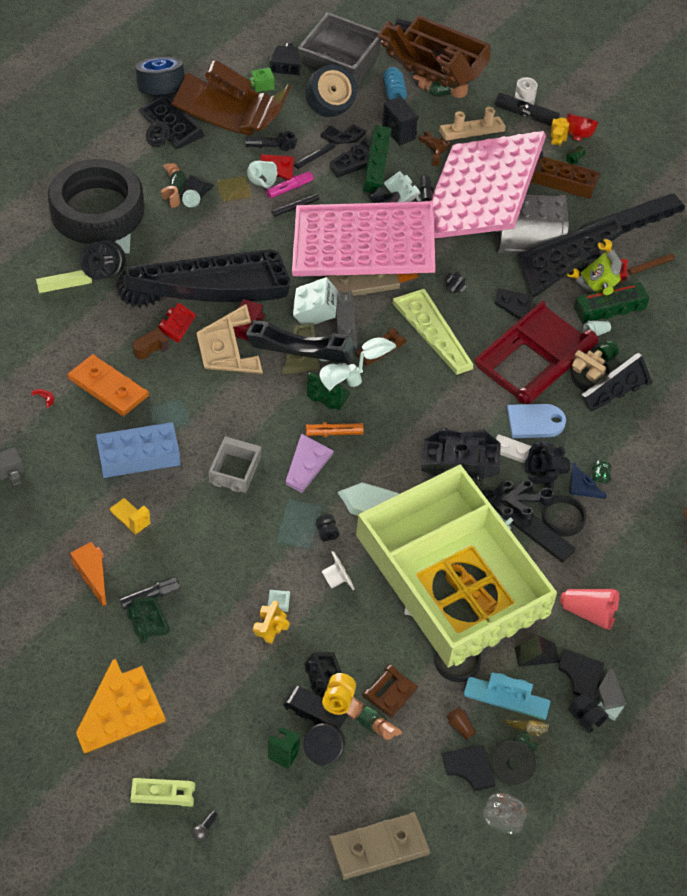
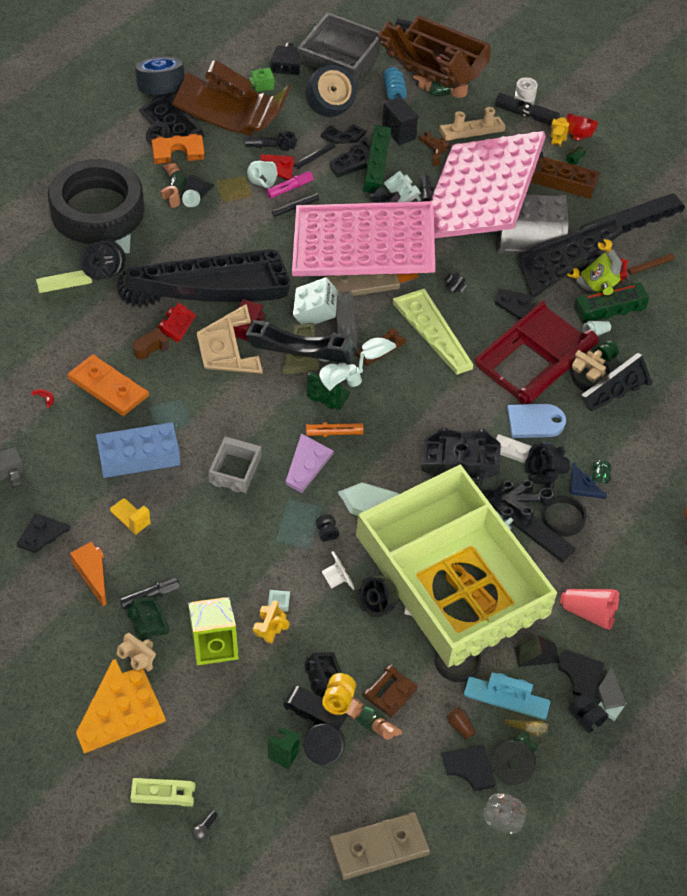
(41, 532): none -> black wing
(139, 652): none -> tan hips
(190, 145): none -> orange arch
(213, 631): none -> lime slope
(377, 596): none -> black cylinder

